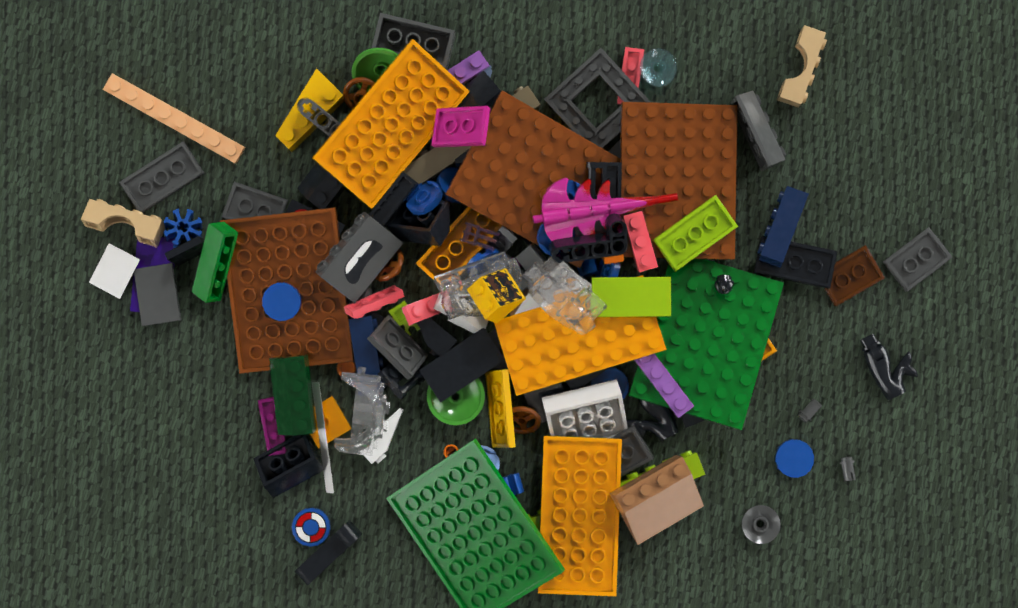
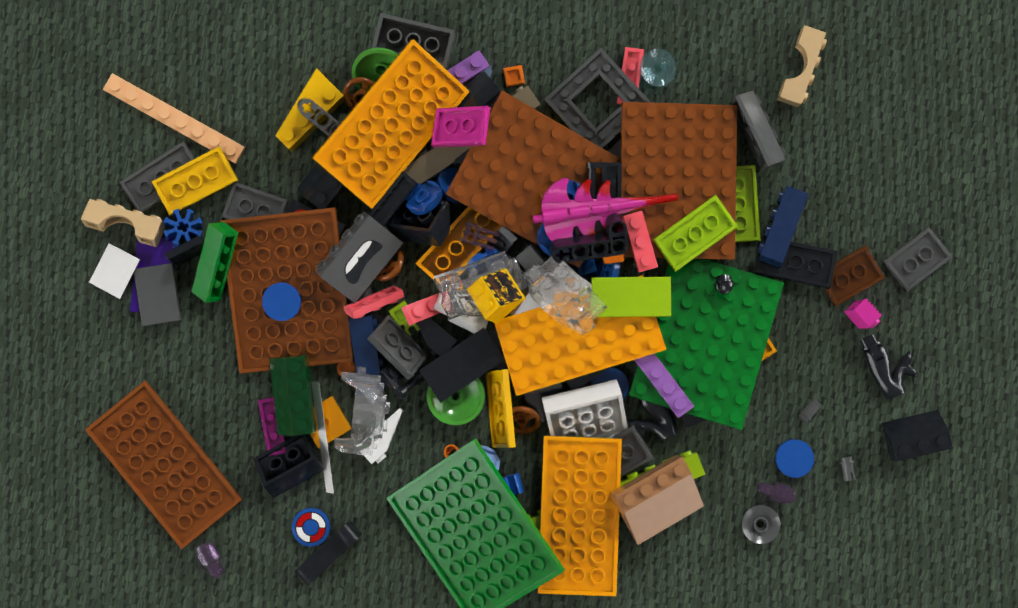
(163, 464): none -> dark orange plate
(195, 180): none -> yellow tile
(210, 559): none -> clear purple arm
(514, 76): none -> orange tile
(747, 205): none -> lime tile
(777, 492): none -> clear purple arm
(863, 314): none -> dark pink brick
(916, 436): none -> black slope

